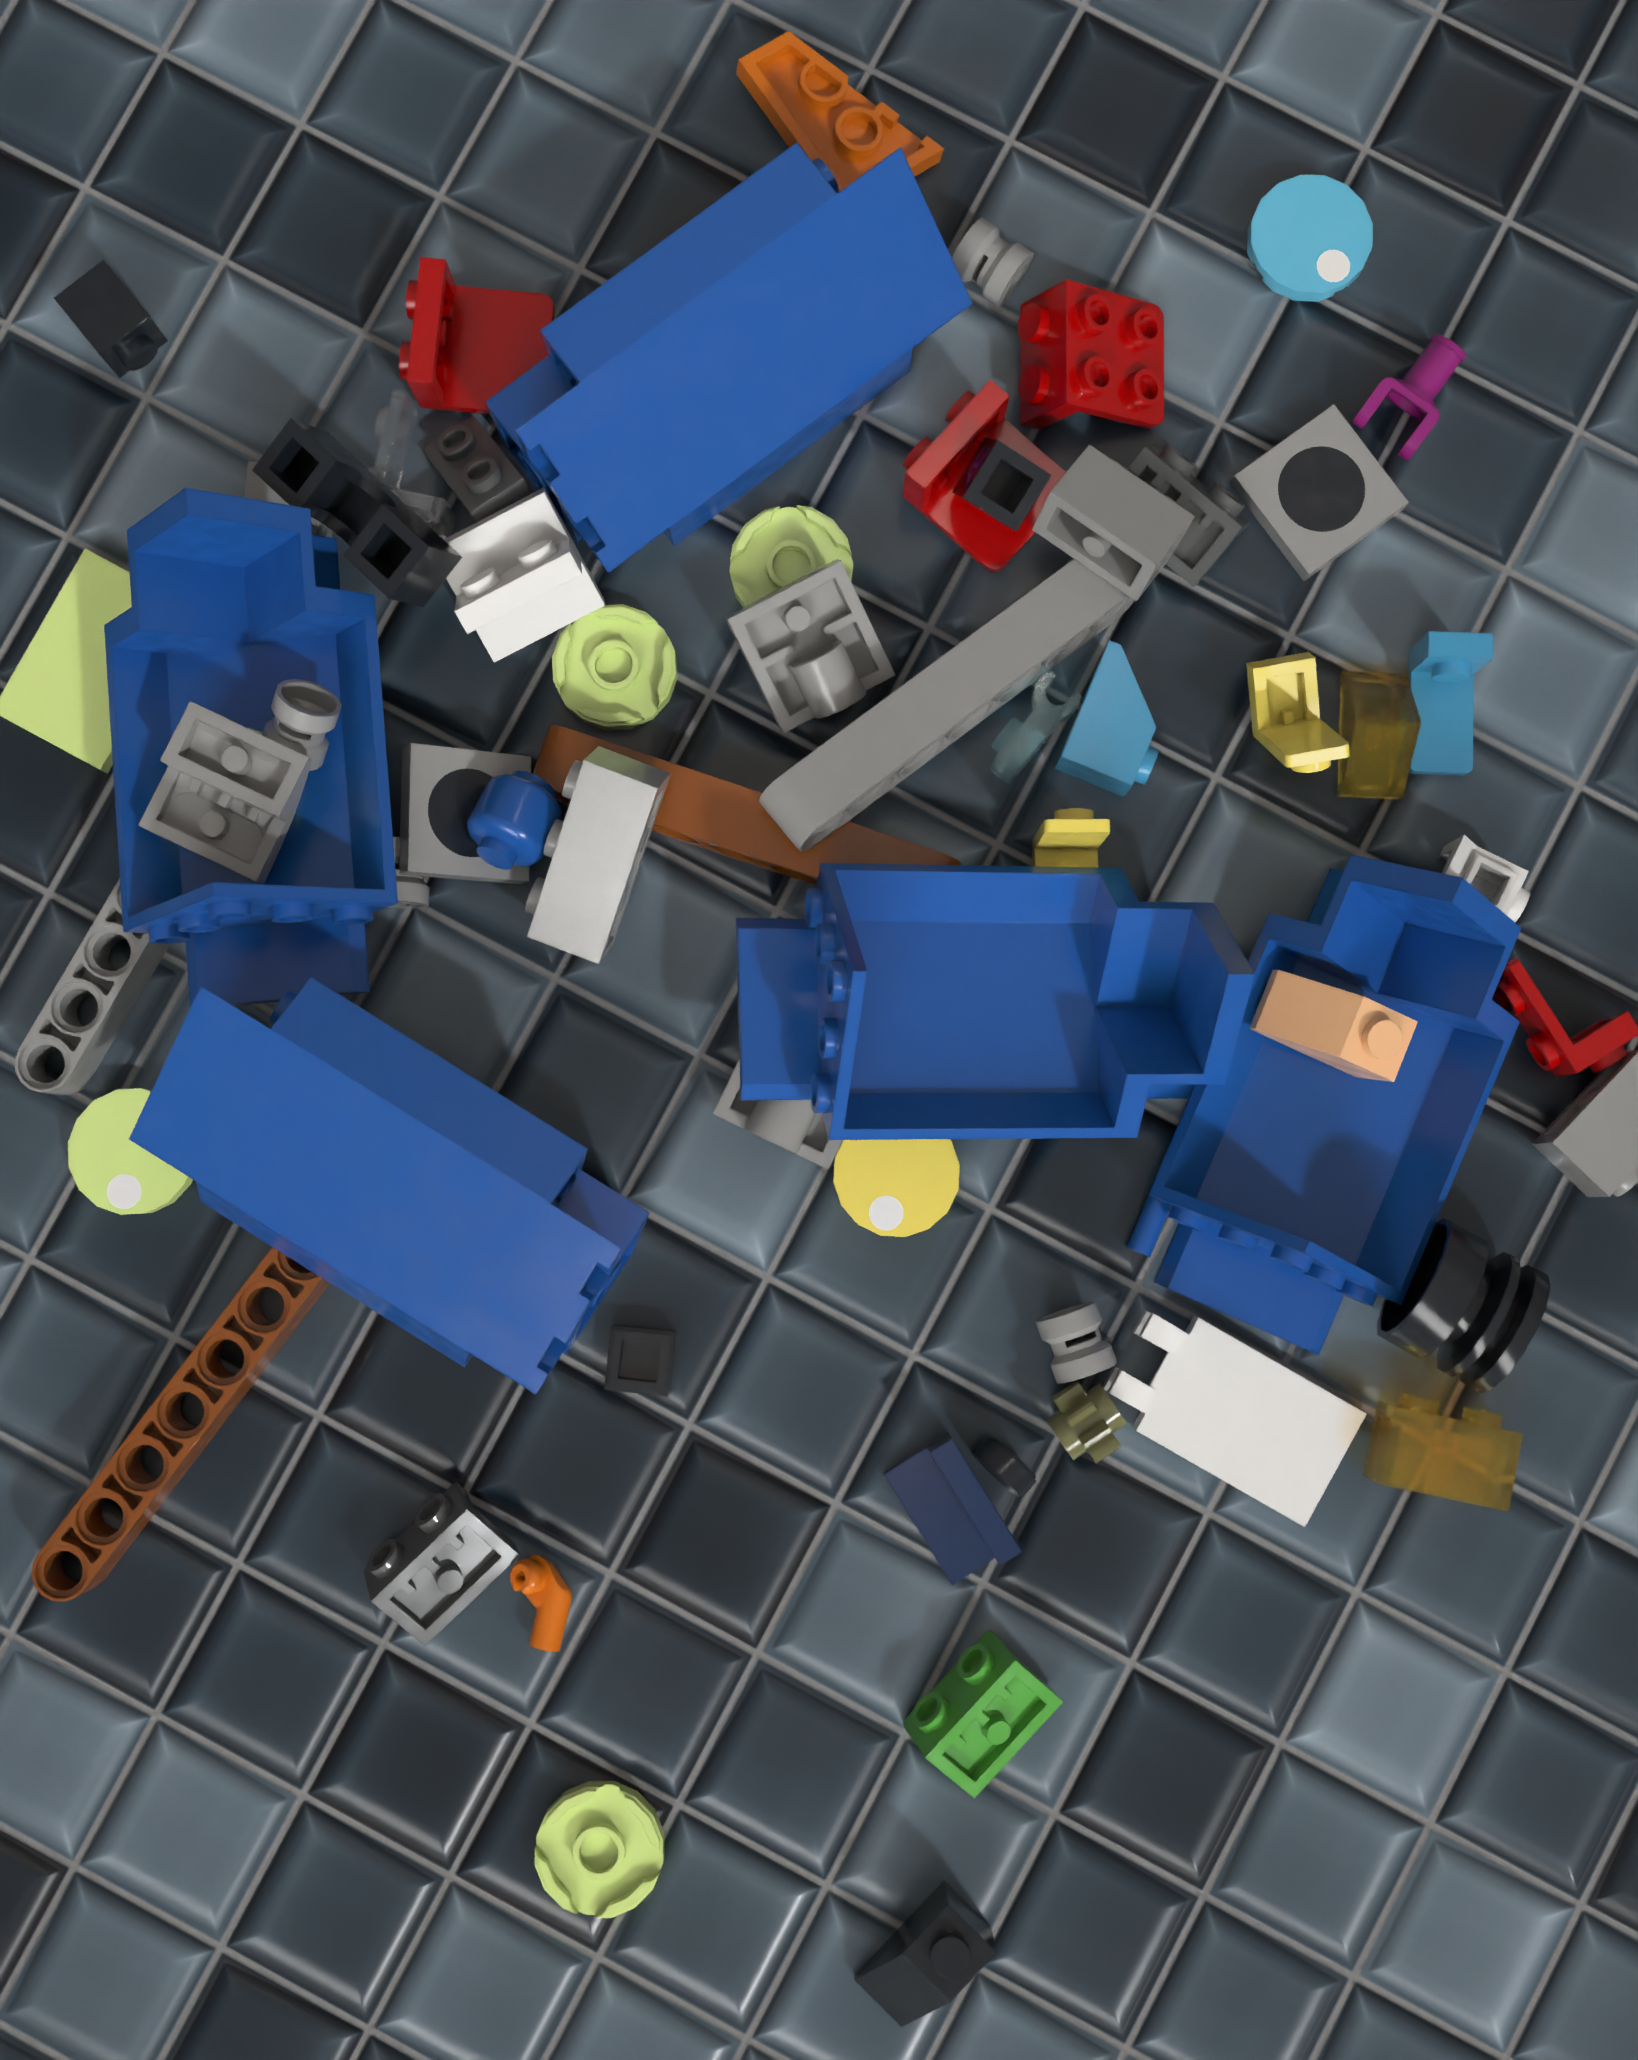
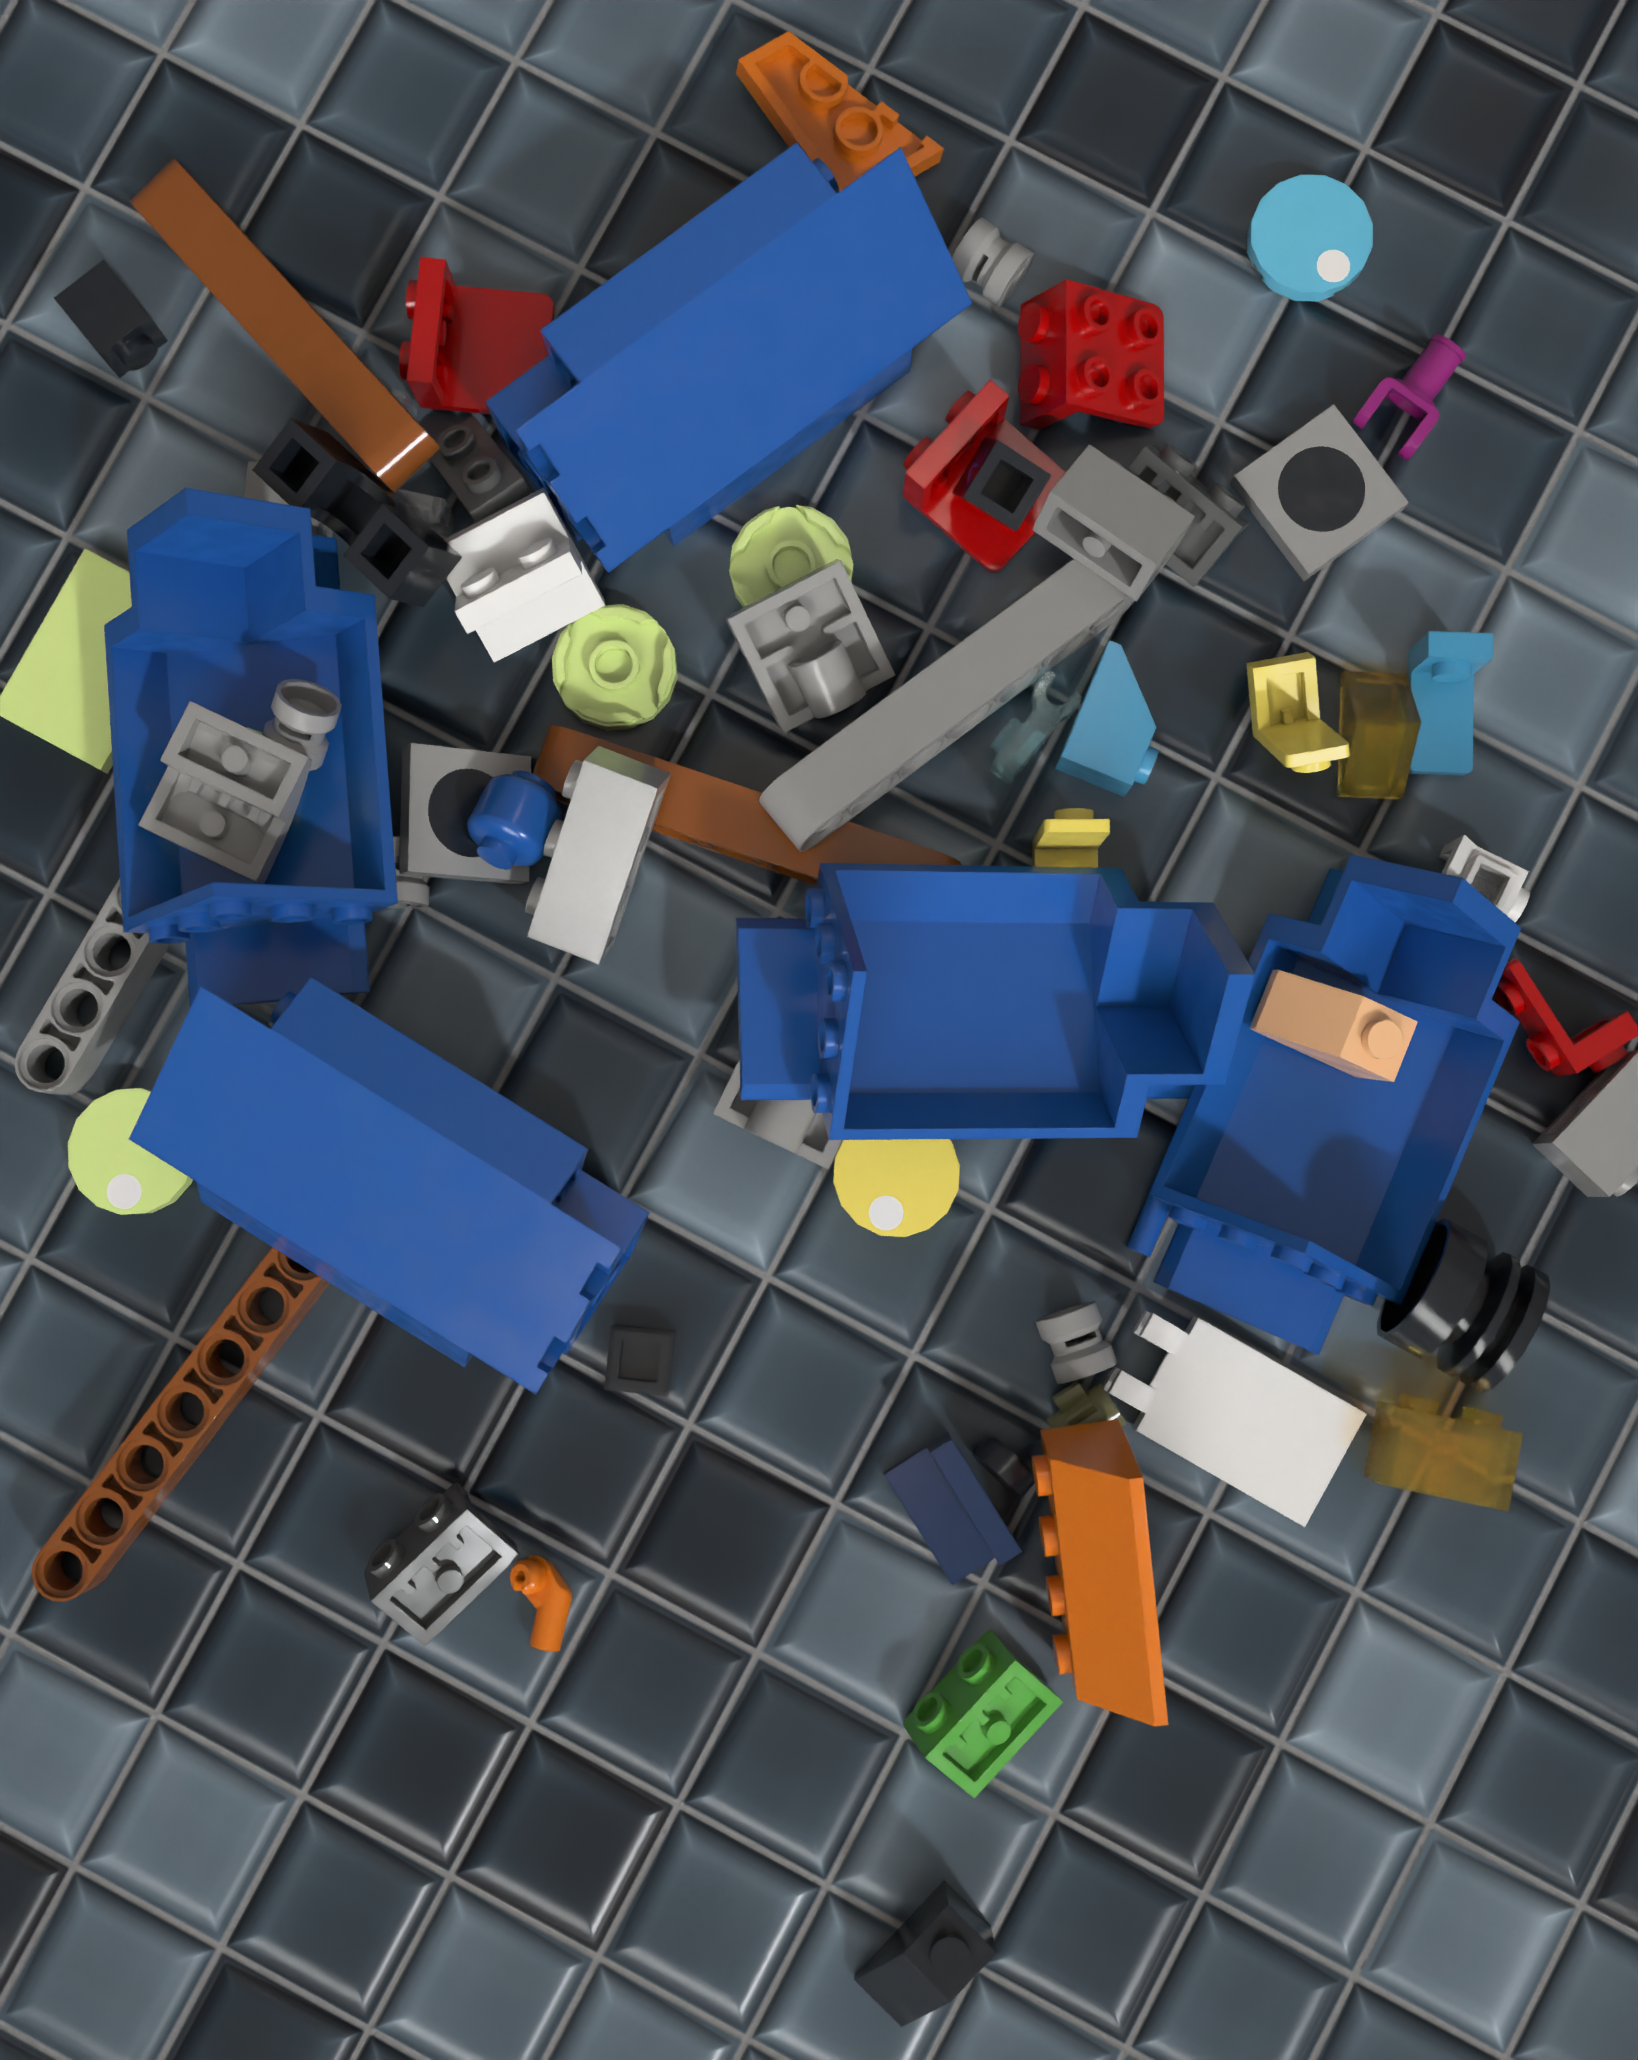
(285, 325): none -> dark orange beam
(599, 1849): yellowish green tile -> none
(1102, 1569): none -> orange slope

